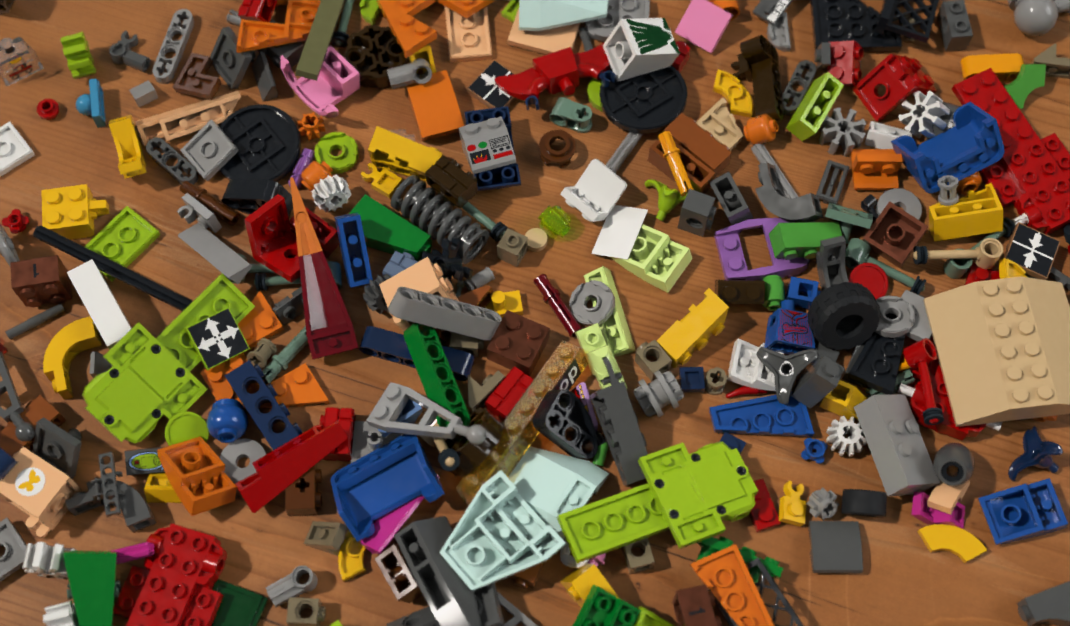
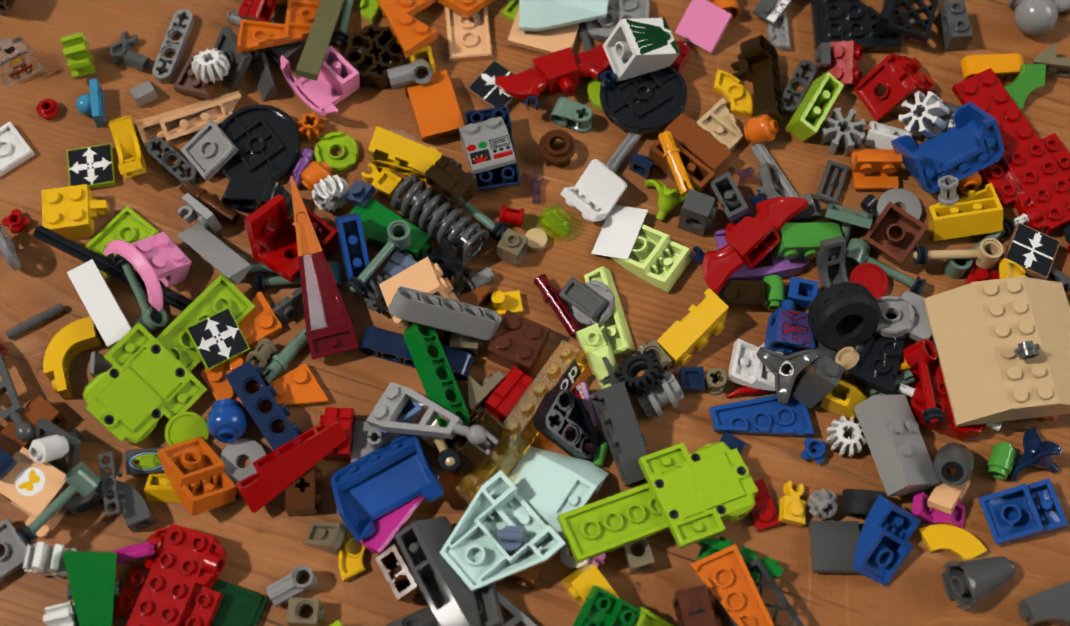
(41, 281): copper brick -> none
(48, 448): none -> white brick
(80, 480): none -> sand green piece
(92, 166): none -> tile
(150, 317): none -> sand green piece
(153, 259): none -> bright pink piece
(210, 65): none -> white gear
(357, 284): none -> sand green piece
(359, 193): none -> dark blue plate
(510, 538): none -> sand blue plate
(512, 216): none -> red bush
(535, 186): none -> bar
(583, 298): none -> dark grey tile
(641, 165): none -> dark blue plate
(646, 381): none -> black tyre
(743, 173): none -> bar
(748, 240): none -> red torso
(847, 357): none -> tan tile
(884, 541): none -> blue slope
(975, 579): none -> dark grey cone
(1001, 460): none -> bright green brick
(1027, 350): none -> dark grey plate

